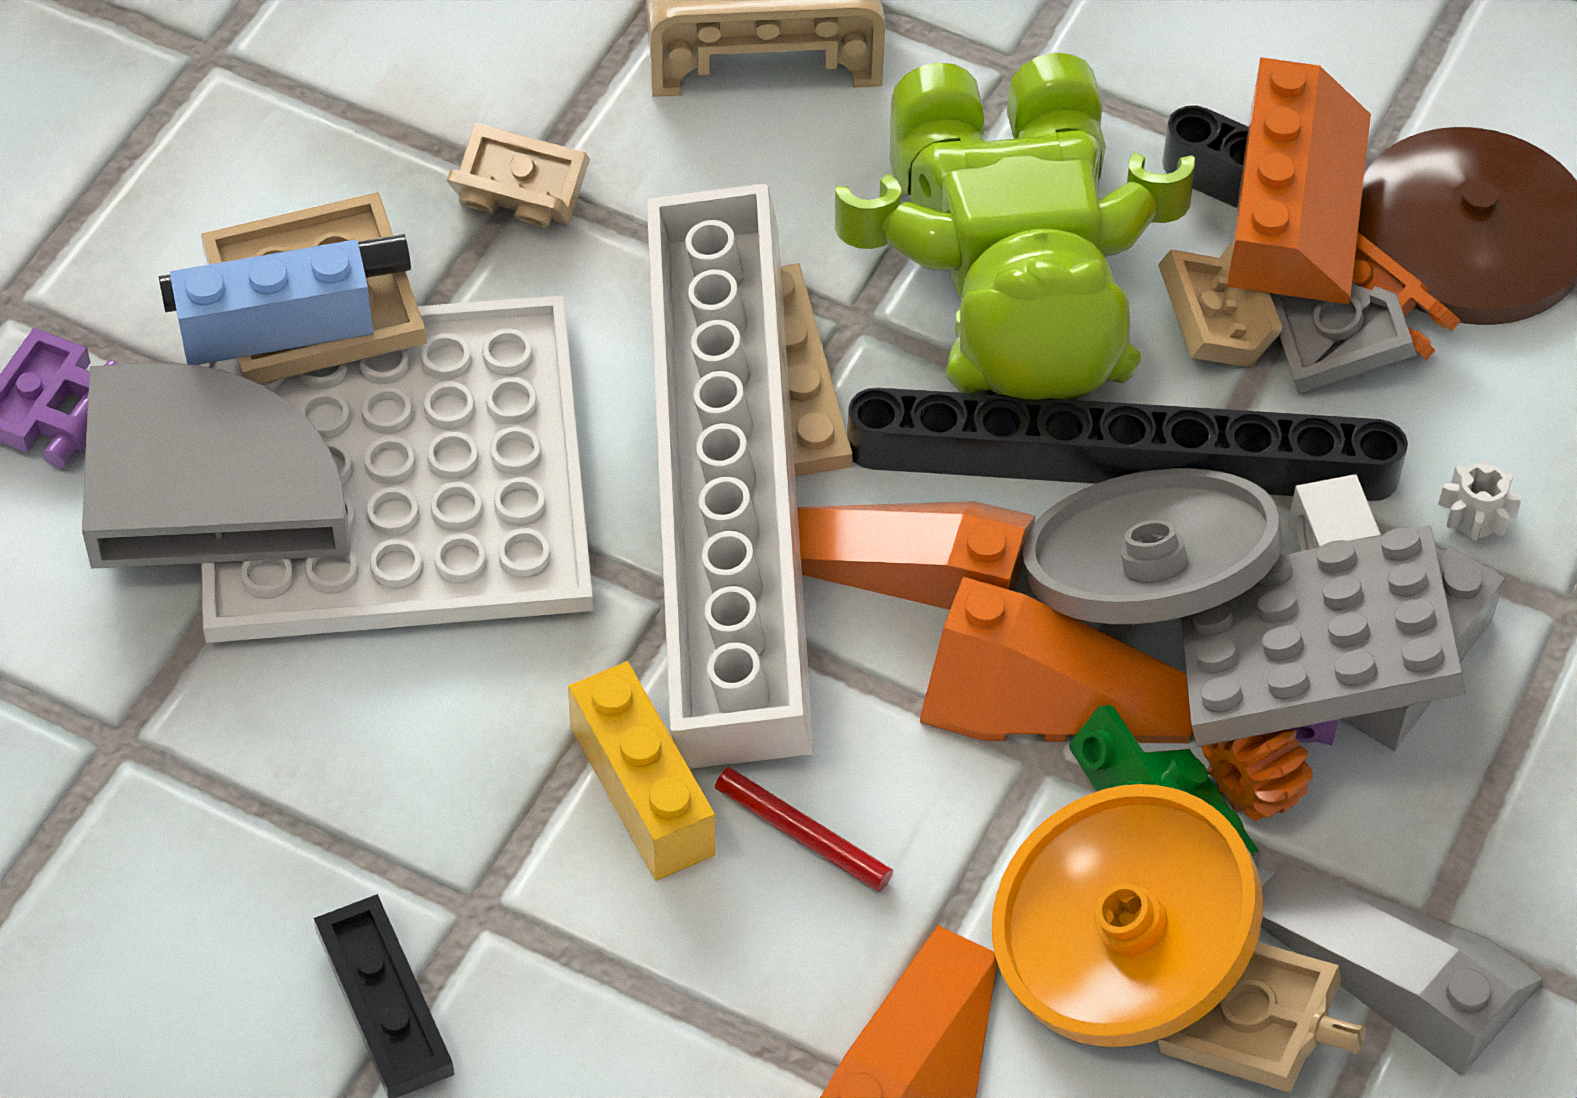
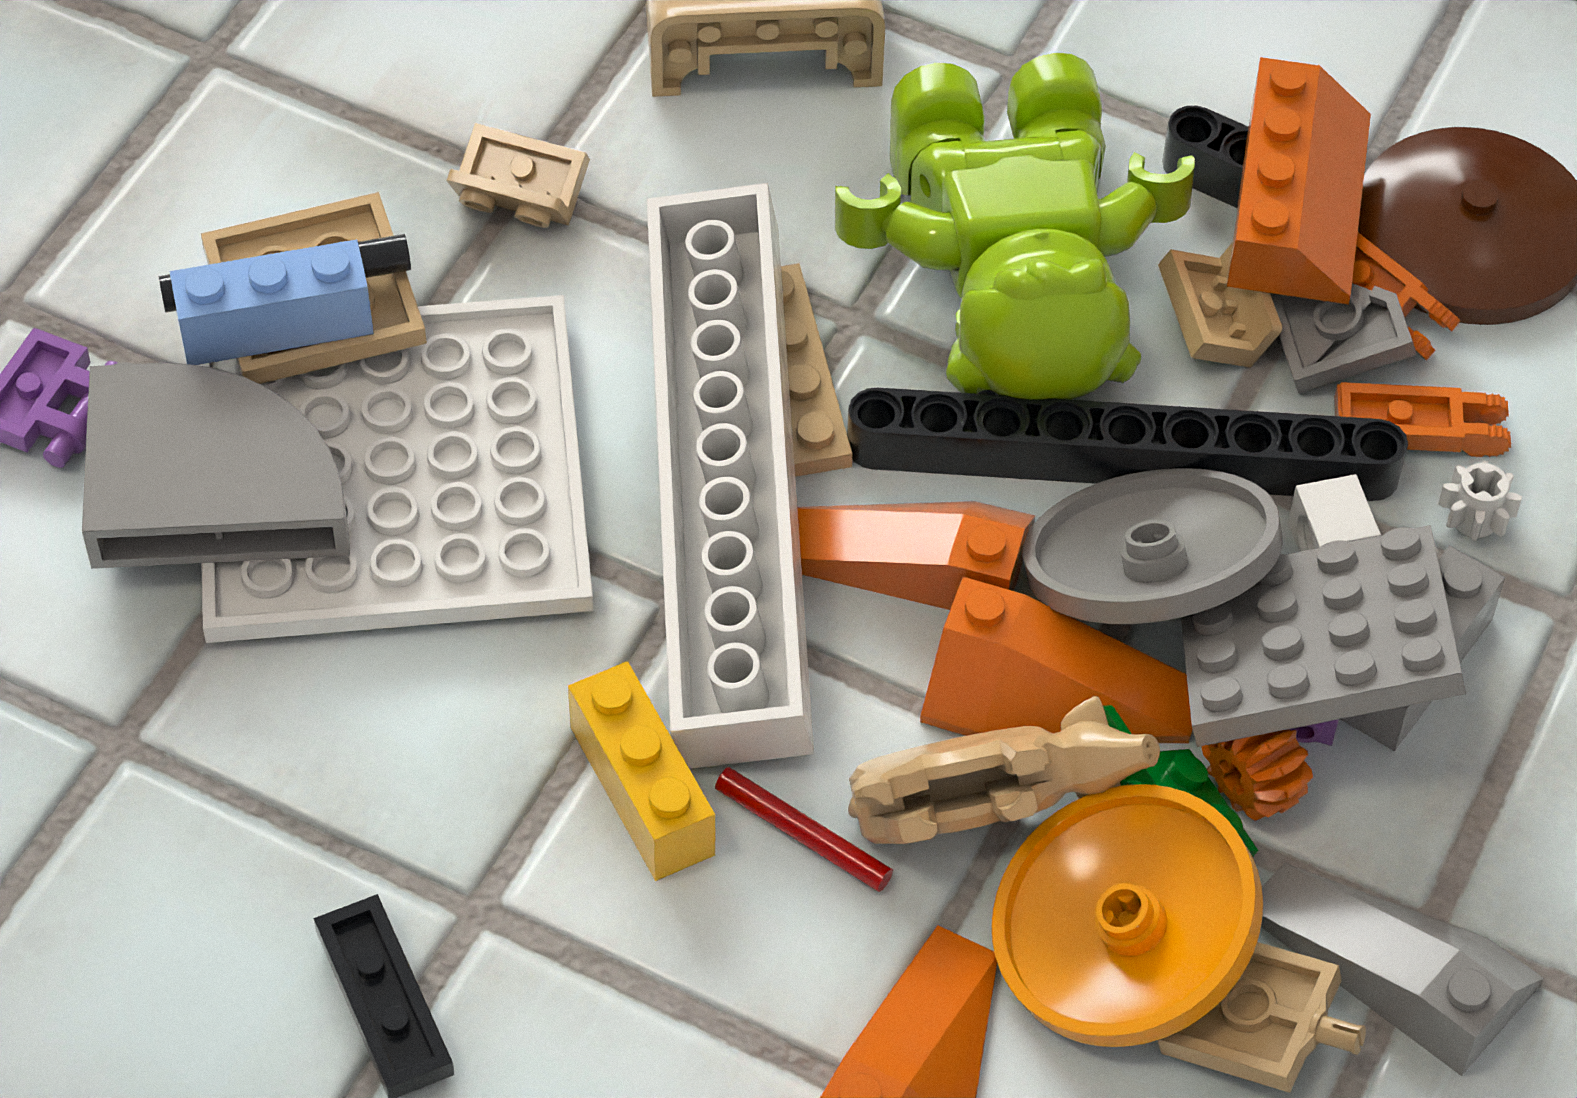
(993, 776): none -> tan animal
(1432, 415): none -> orange hinge

